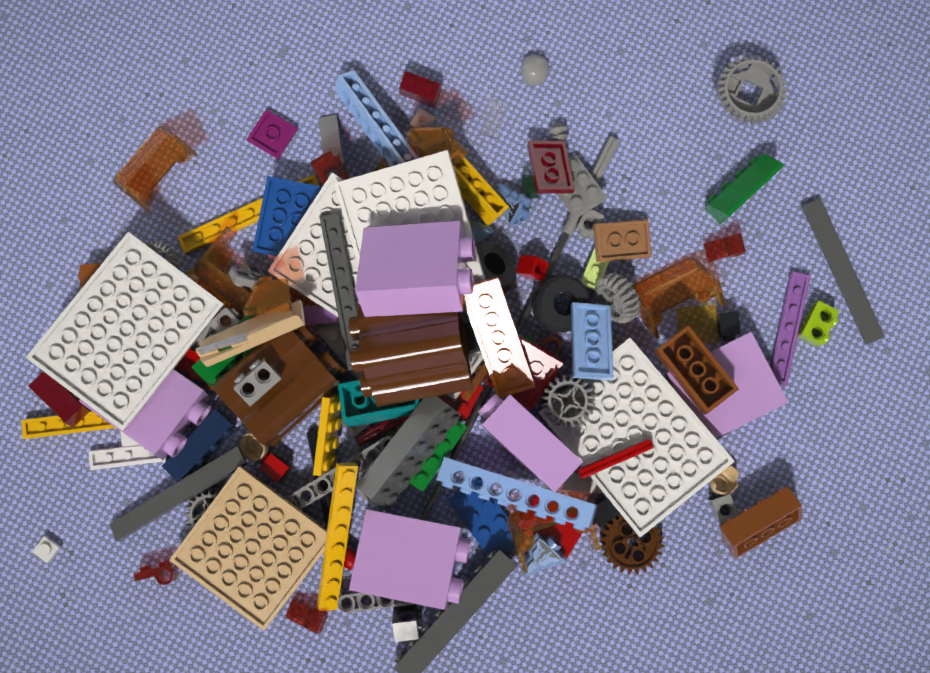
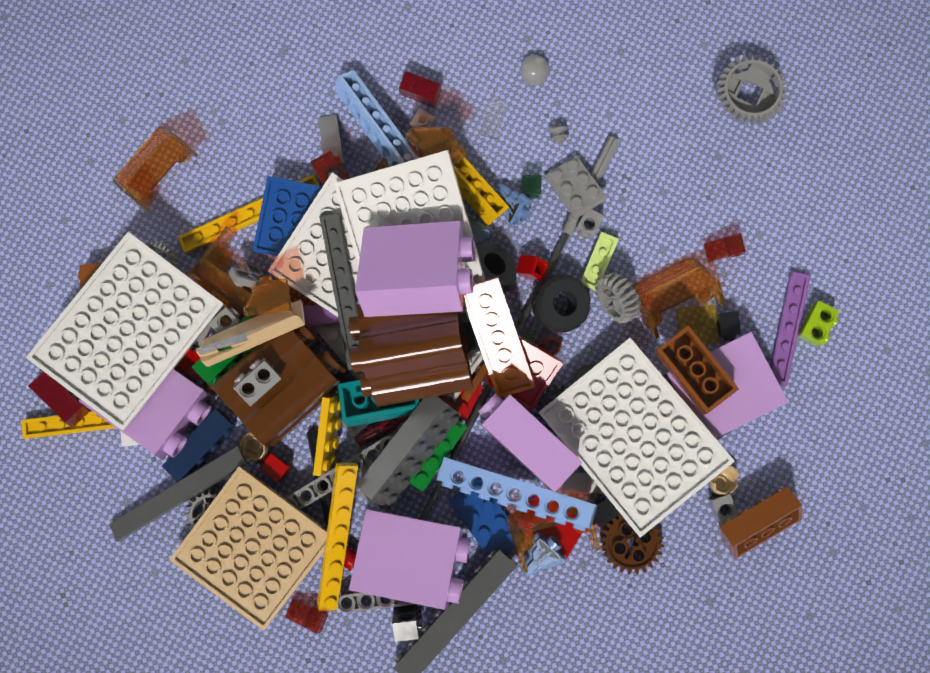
(47, 549): white plate -> none
(121, 457): white tile -> none
(148, 571): clear red plate -> none
(272, 134): magenta tile -> none
(550, 167): dark red plate -> none
(564, 410): light grey gear -> none
(591, 341): light blue tile -> none
(615, 458): red axle -> none
(622, 240): medium nougat tile -> none
(743, 187): green slope -> none
(842, 271): dark grey tile -> none

